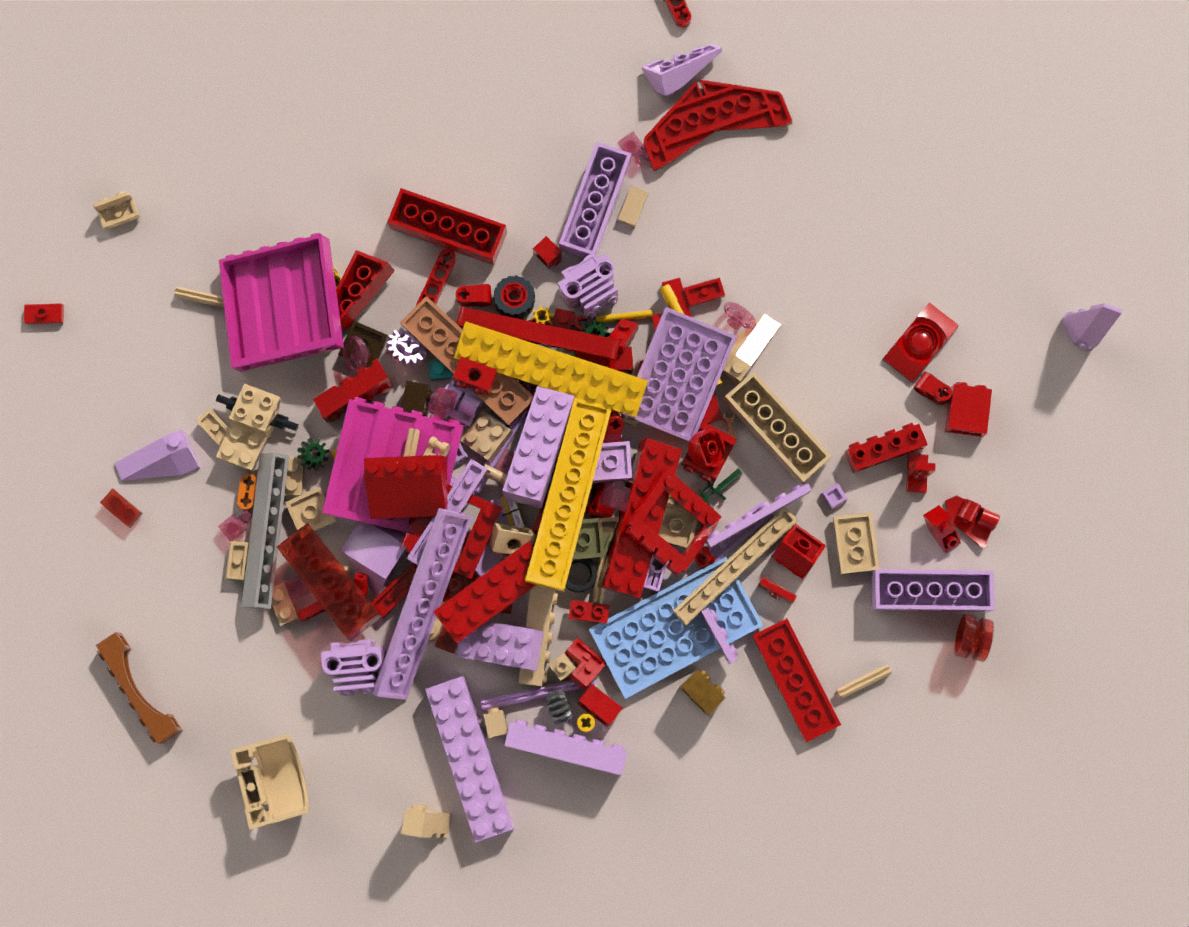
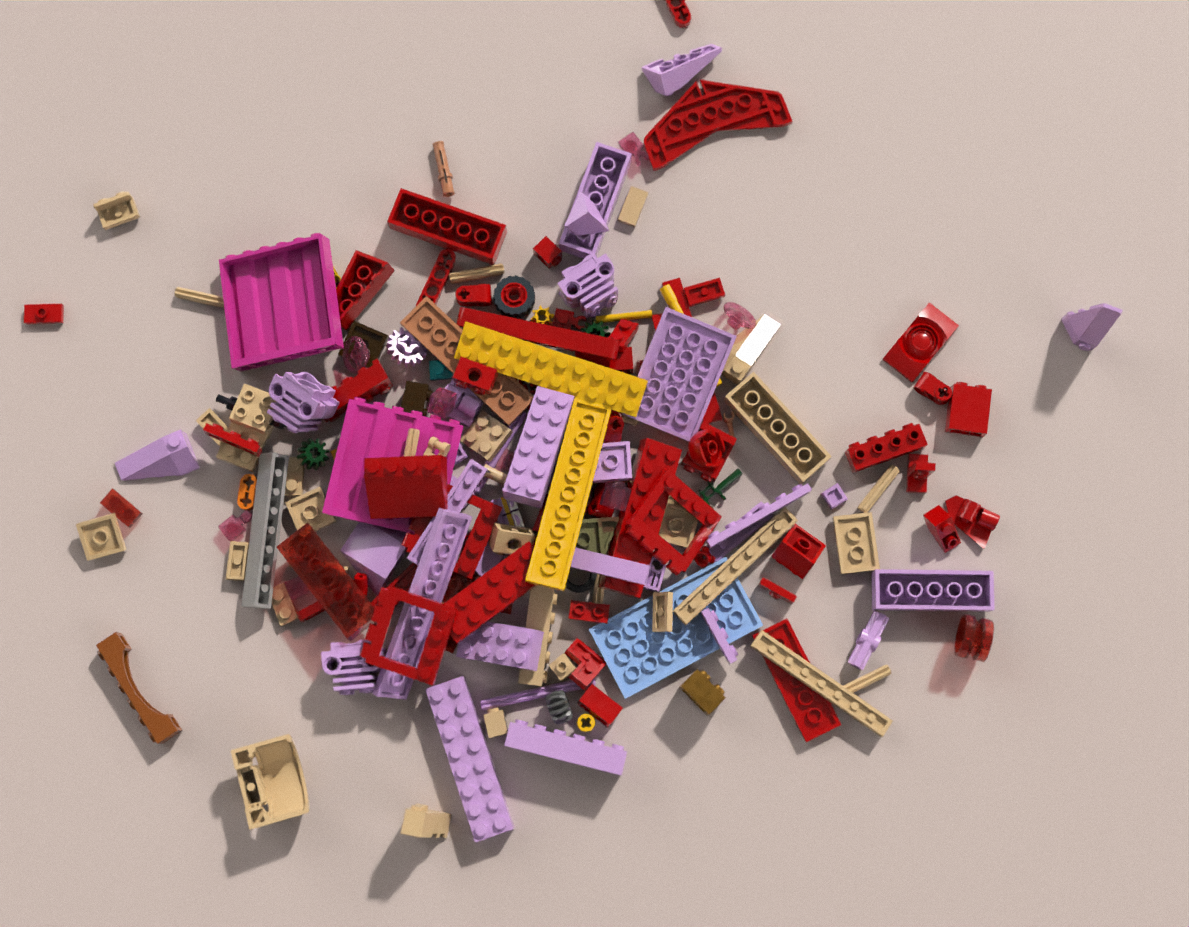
(101, 536): none -> tan plate
(233, 439): none -> red plate
(301, 401): none -> lavender piece
(434, 644): none -> red hinge
(447, 188): none -> nougat pin
(476, 273): none -> tan axle
(585, 218): none -> lavender slope
(610, 566): none -> lavender tile
(662, 611): none -> tan plate
(821, 683): none -> tan tile
(868, 640): none -> lavender piece
(878, 489): none -> tan axle

